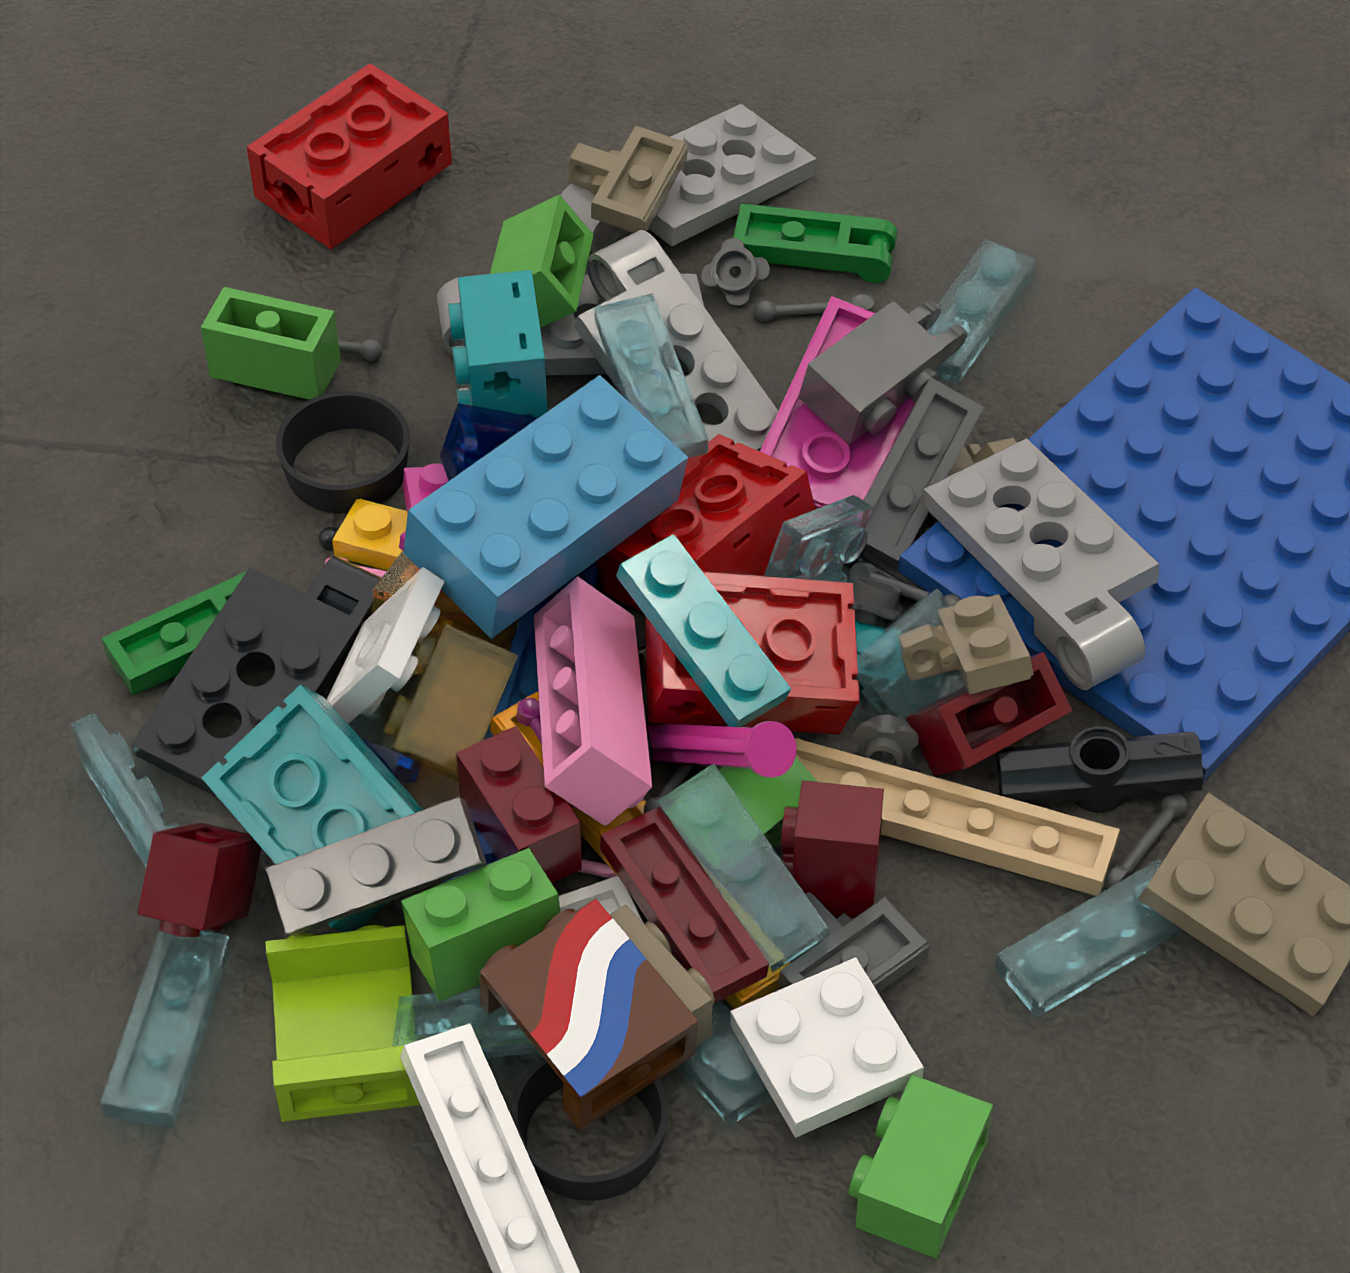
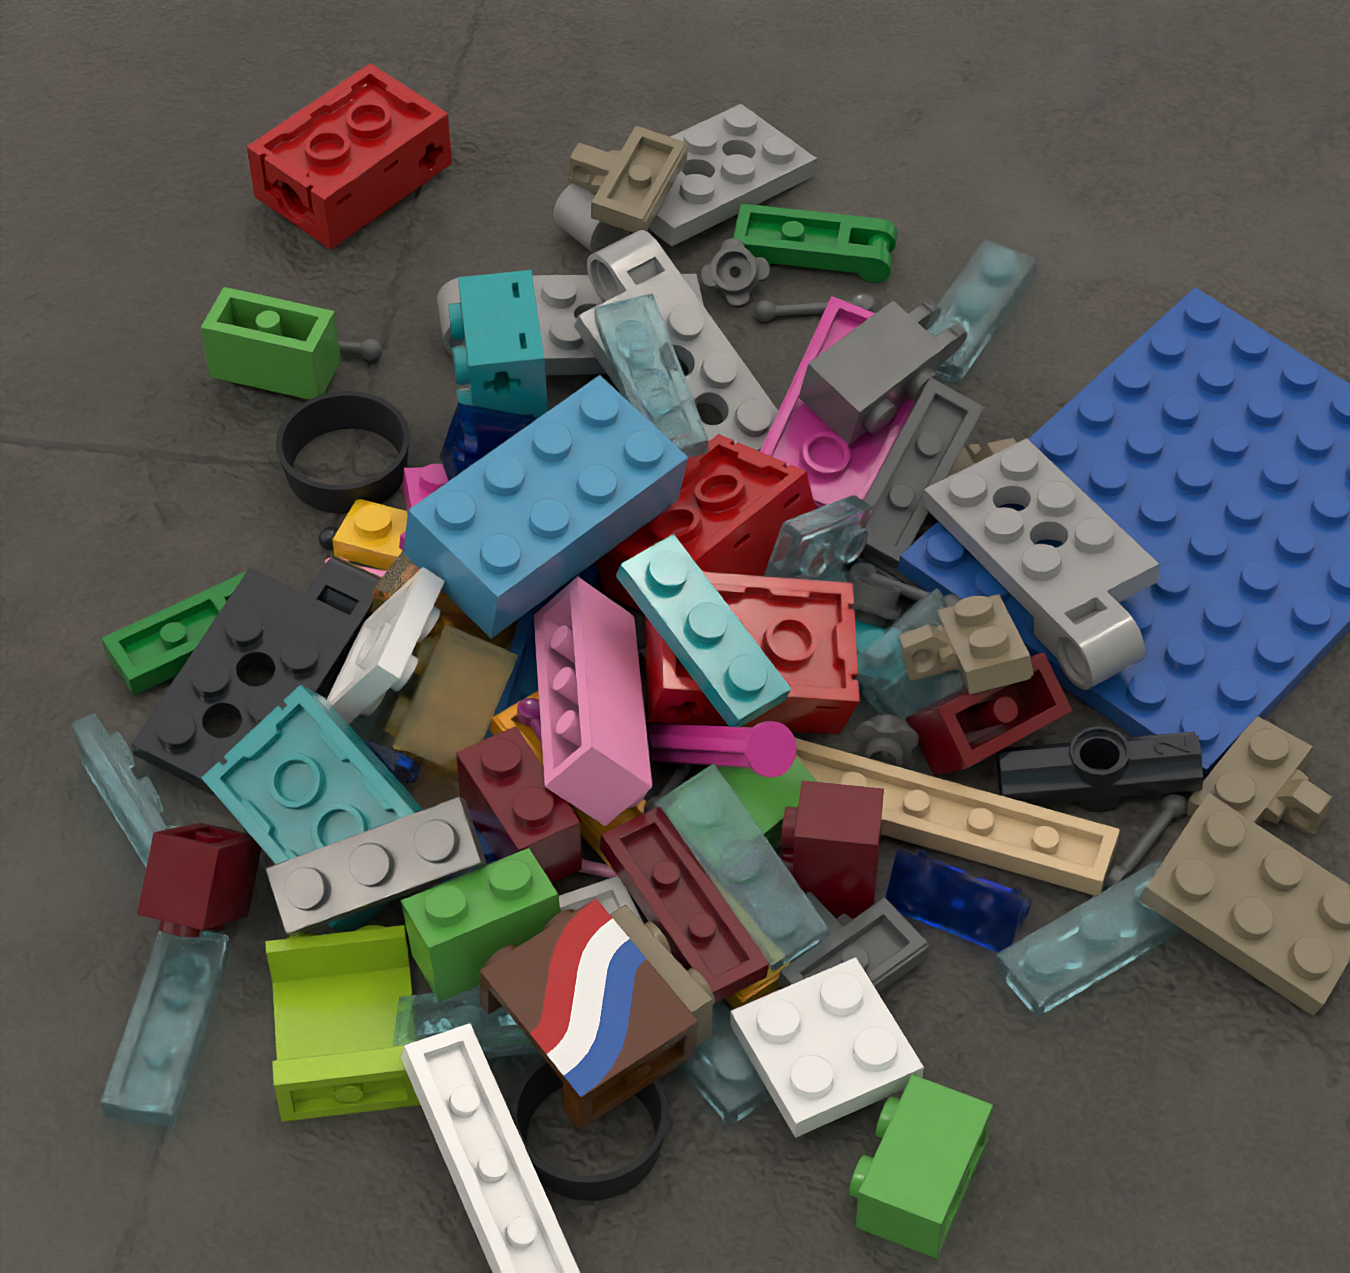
(555, 248): bright green brick -> none
(956, 901): none -> clear blue hinge
(1266, 781): none -> dark tan hinge

